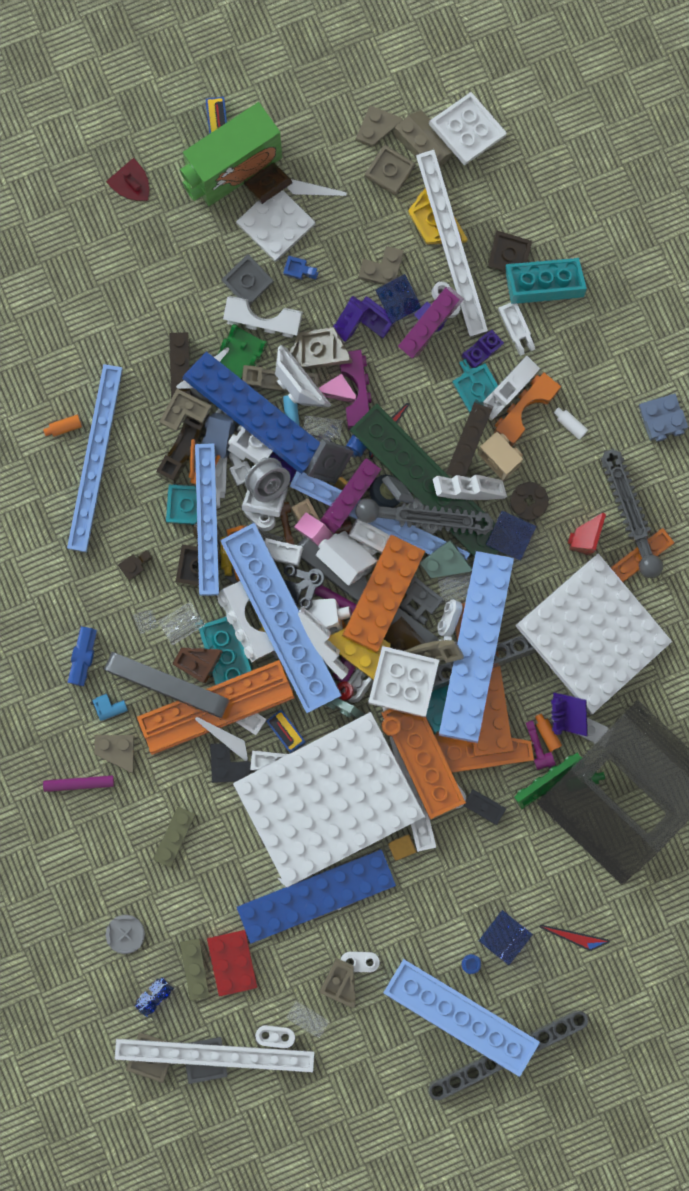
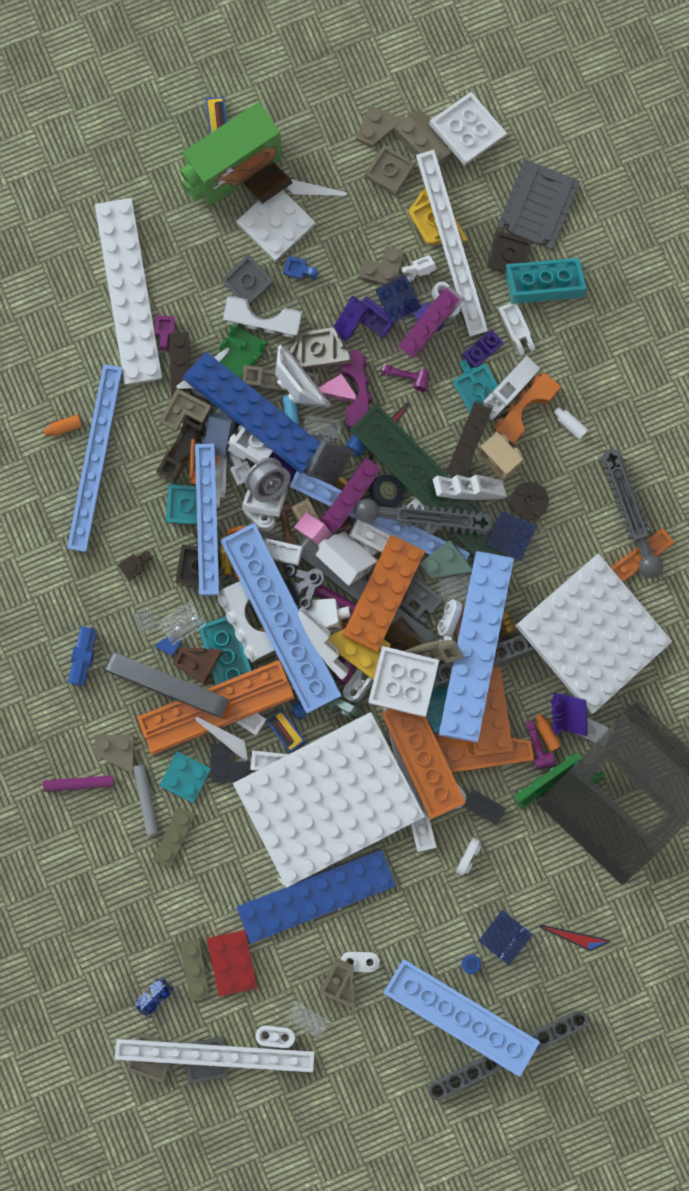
(105, 709): dark azure piece -> none
(125, 934): light grey tile -> none
(128, 292): none -> white plate
(130, 182): dark red shield -> none
(145, 799): none -> light grey piece
(164, 326): none -> magenta plate
(166, 646): none -> blue tile
(185, 777): none -> teal plate
(298, 710): none -> blue plate
(348, 690): red plate -> none
(391, 726): orange tile -> none
(398, 489): dark grey tile -> none
(402, 847): pearl gold slope -> none
(421, 267): none -> white plate
(421, 378): none -> magenta brick
(465, 864): none -> white plate
(506, 625): none -> pearl gold wheel
(538, 203): none -> dark grey door
(587, 535): slope -> none
(663, 418): sand blue plate -> none

